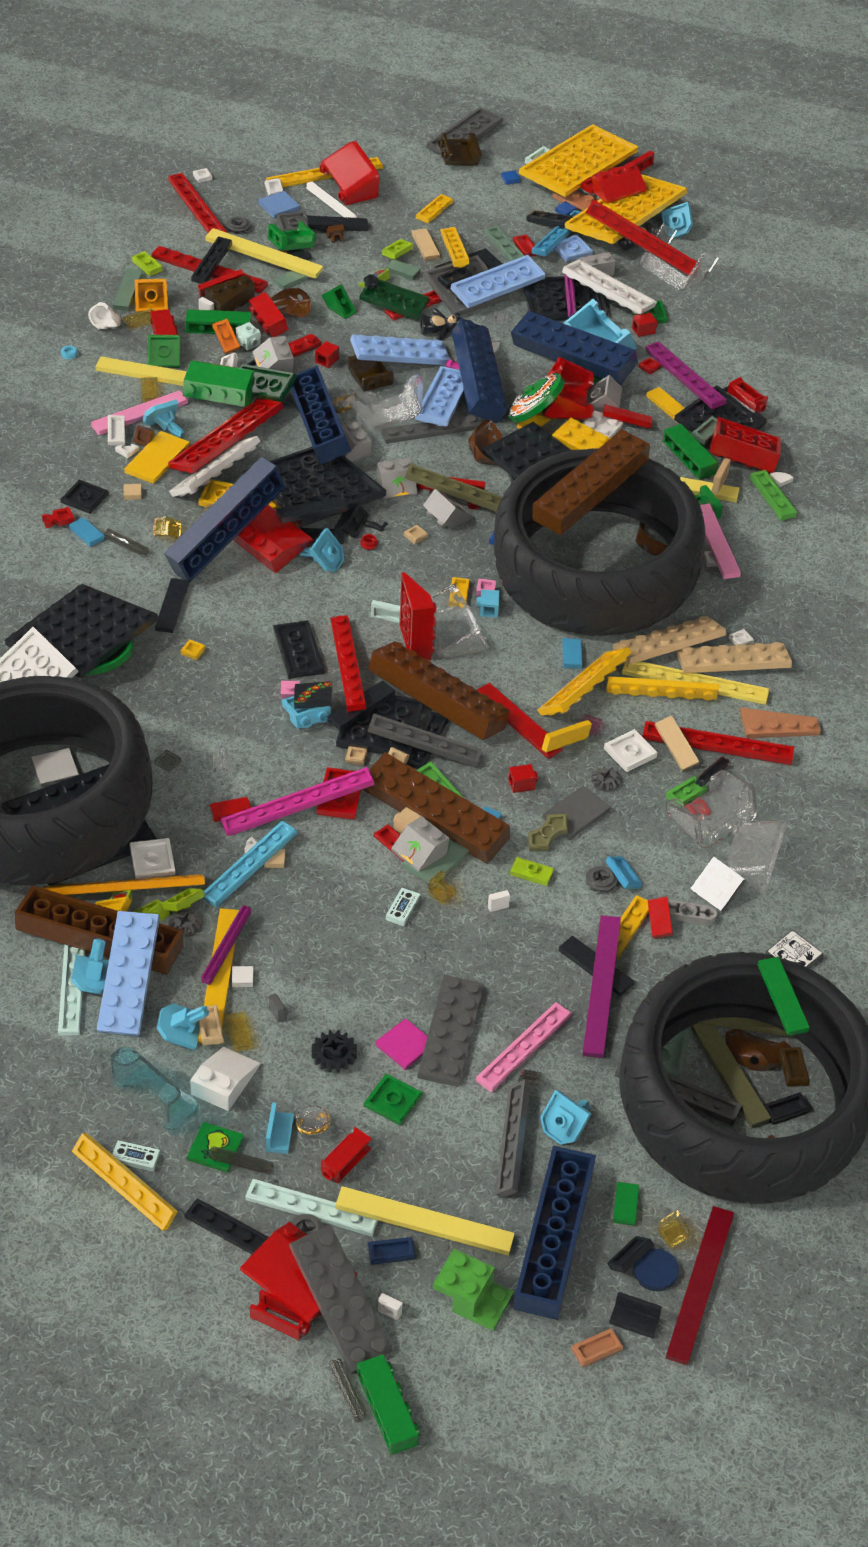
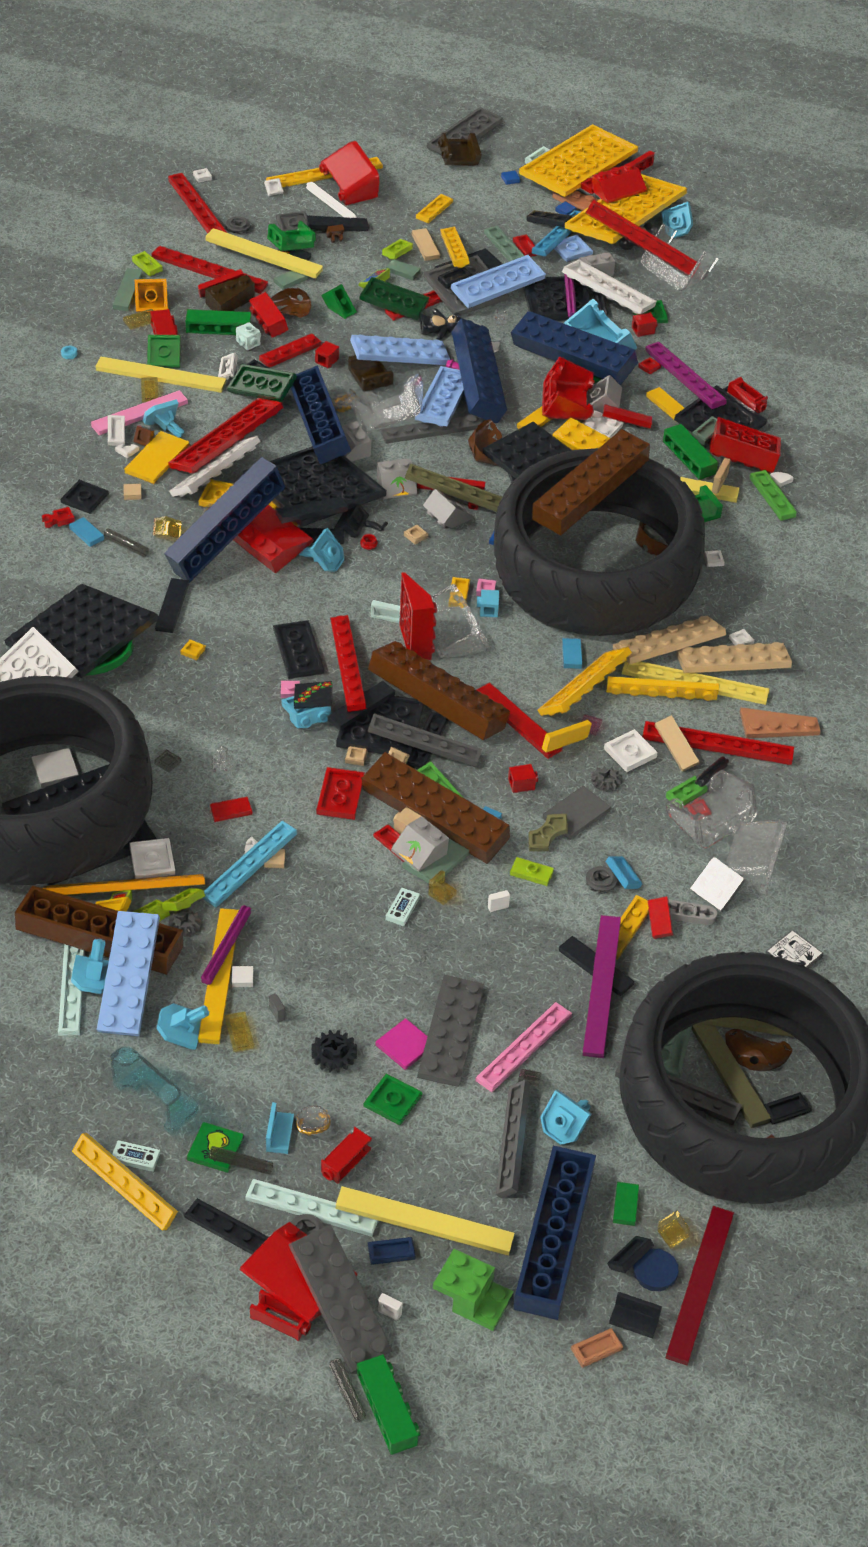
(104, 317): white hair -> none
(205, 304): white tile -> none
(211, 260): black tile -> none
(211, 1028): tan tile -> none
(218, 383): green slope -> none
(223, 1078): white slope -> none
(226, 336): orange plate -> none
(274, 354): light grey slope -> none
(278, 204): medium blue tile -> none
(297, 801): dark pink tile -> none
(371, 281): black plate -> none
(535, 397): dish -> none
(718, 545): bright pink tile -> none
(783, 996): green tile -> none
(794, 1067): dark brown tile -> none

